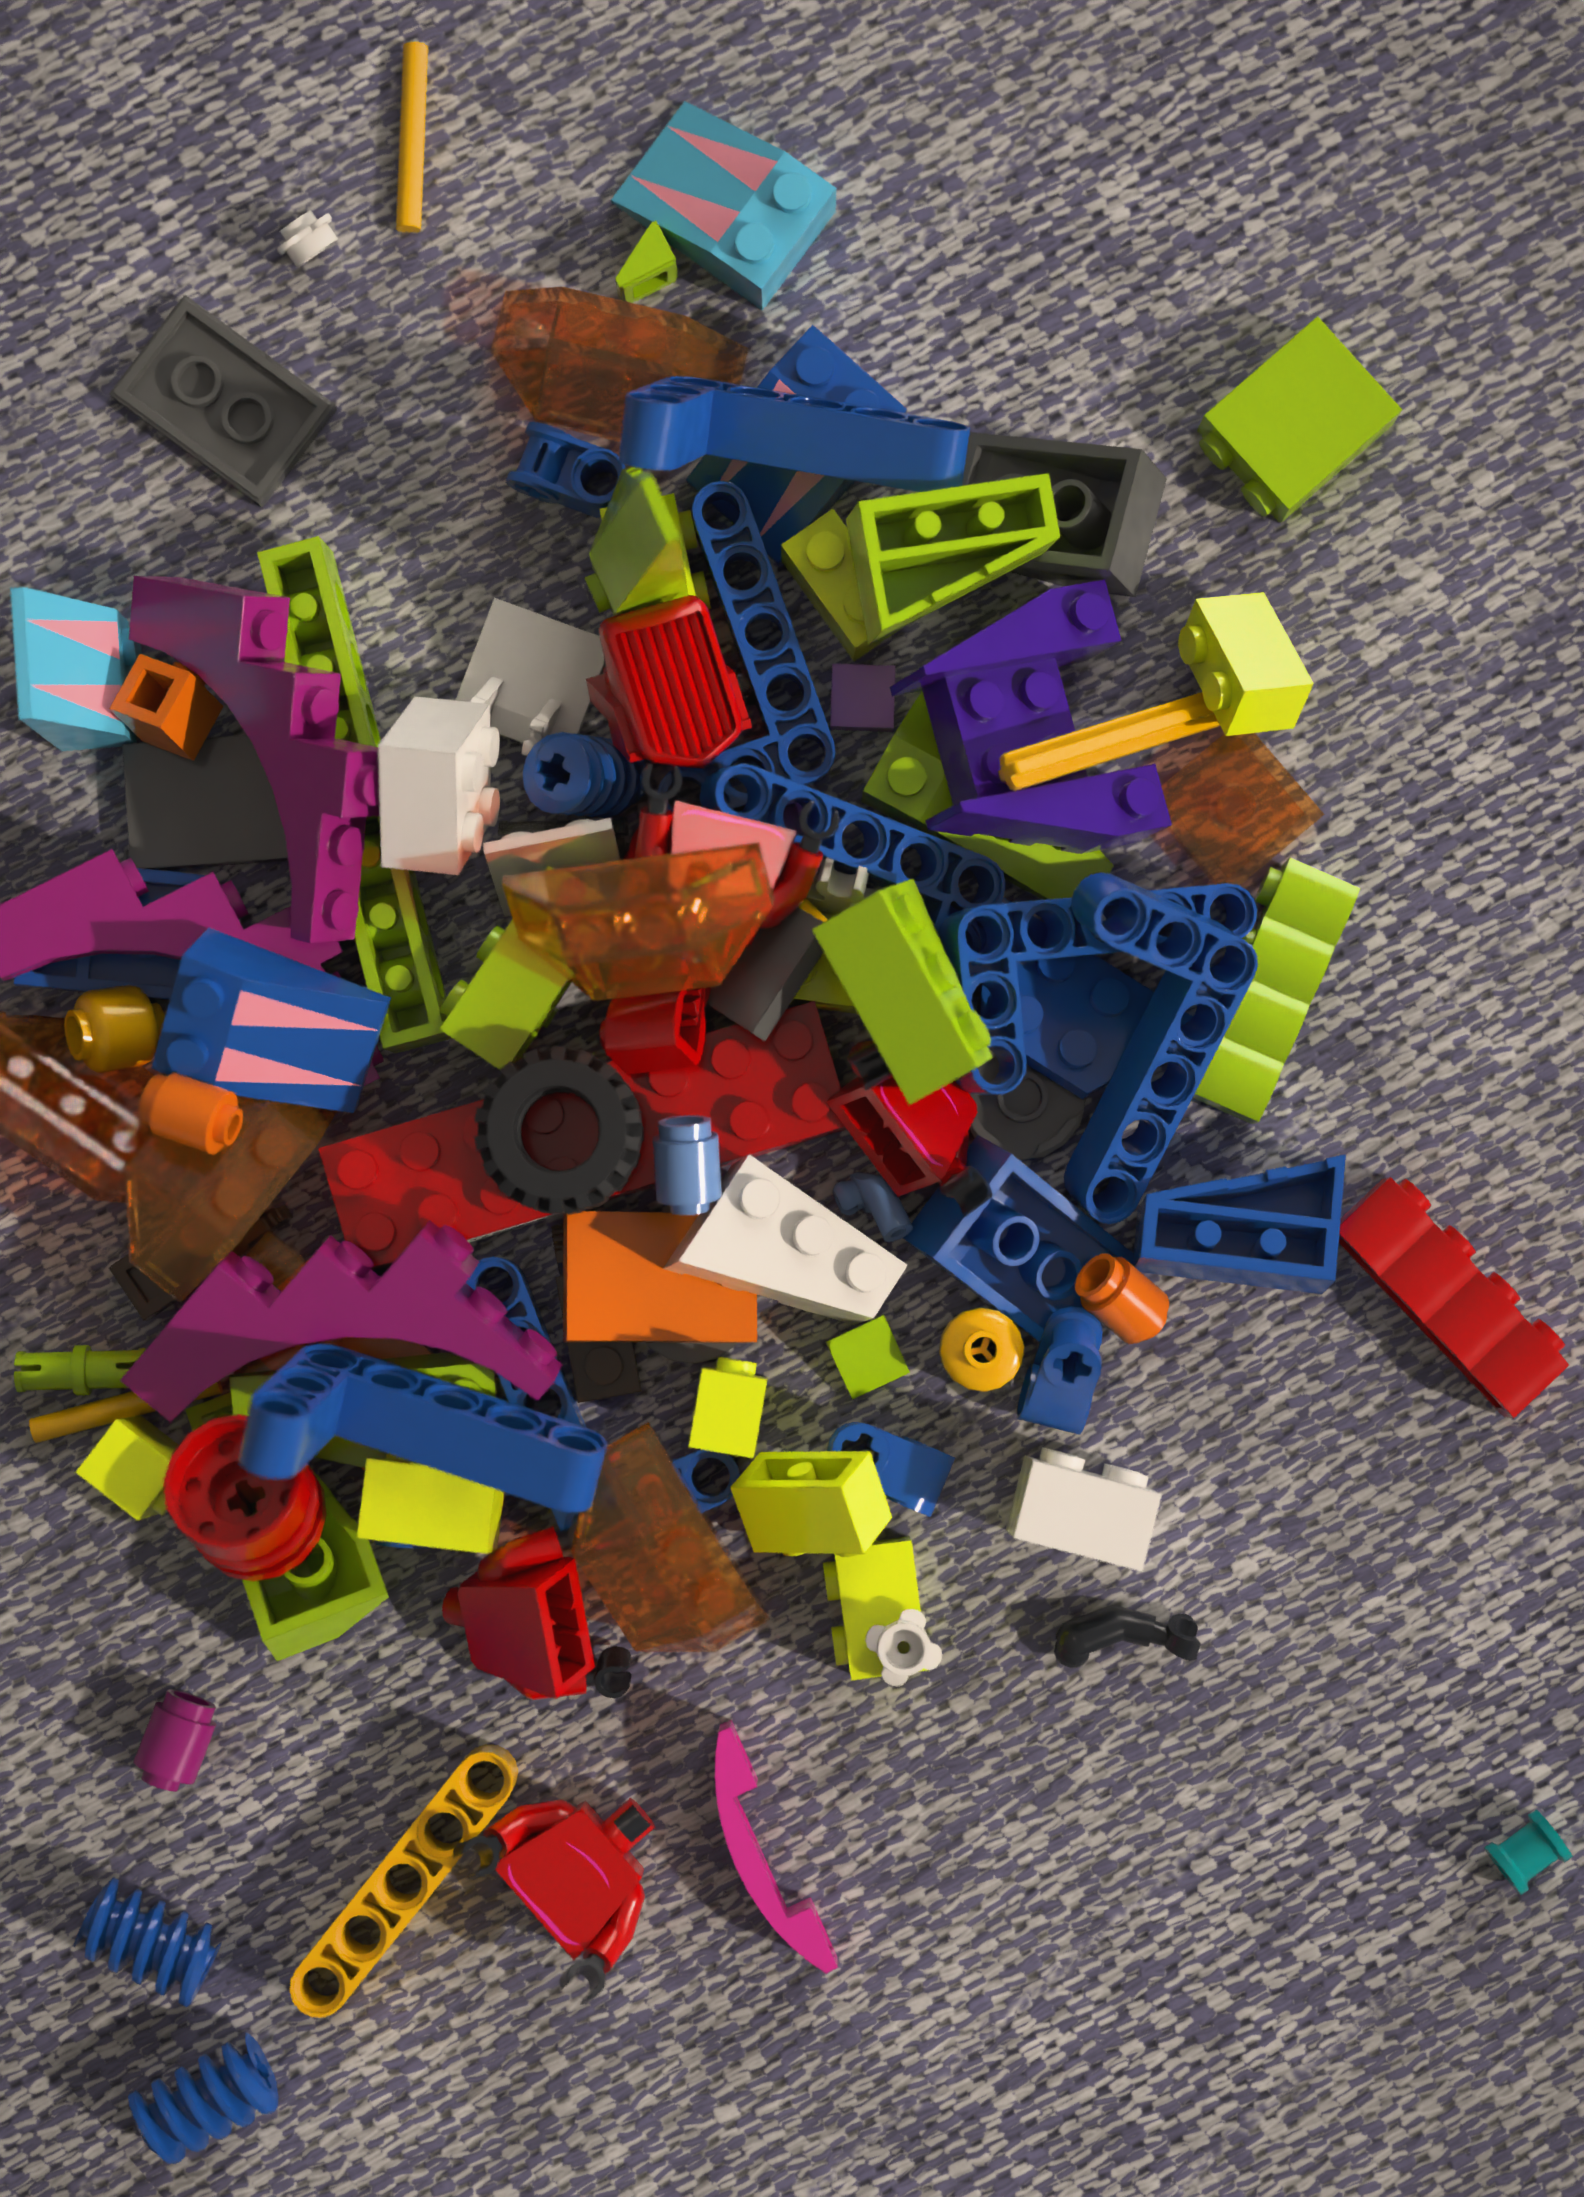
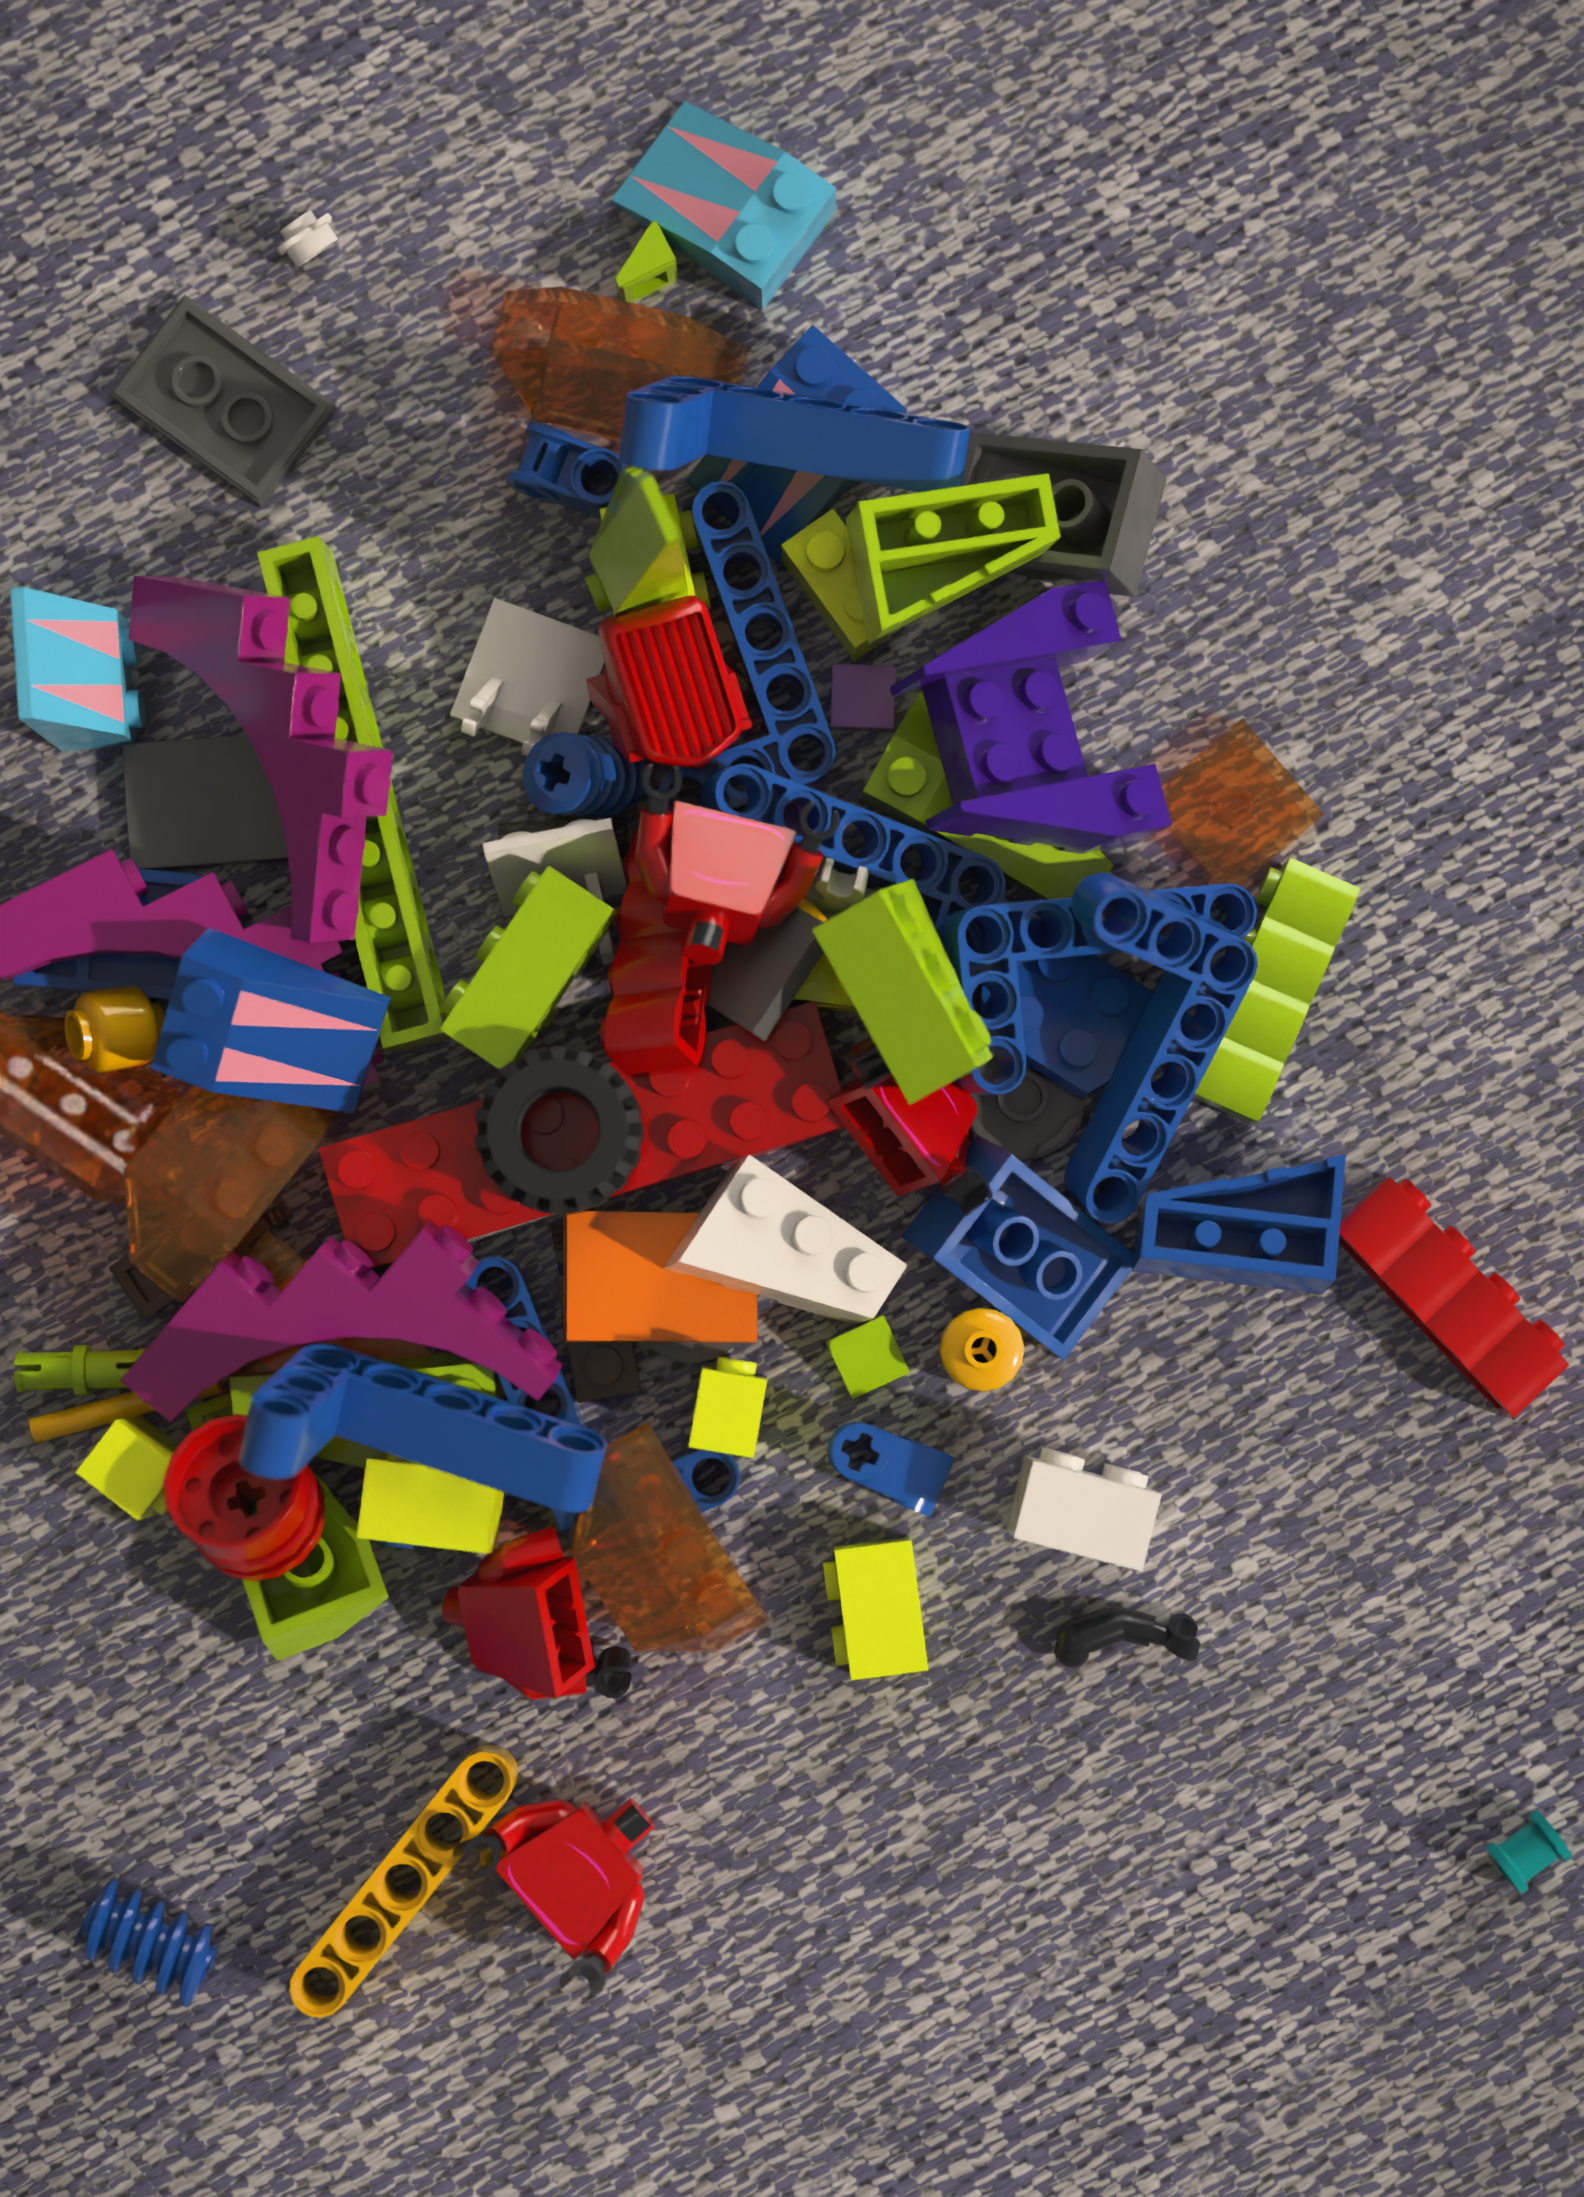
(166, 706): orange brick -> none
(175, 1740): magenta brick -> none
(190, 1112): orange brick -> none
(206, 2104): blue piece -> none
(412, 137): yellow bar -> none
(437, 785): white brick -> none
(644, 919): clear orange wedge -> none
(687, 1164): medium blue brick -> none
(795, 1924): dark pink slope -> none
(811, 1502): neon yellow brick -> none
(874, 1197): medium blue arm -> none
(899, 1665): white plate -> none
(1064, 1372): blue piece -> none
(1105, 741): yellow axle -> none
(1122, 1298): orange brick -> none
(1244, 664): neon yellow brick -> none
(1297, 421): lime brick -> none

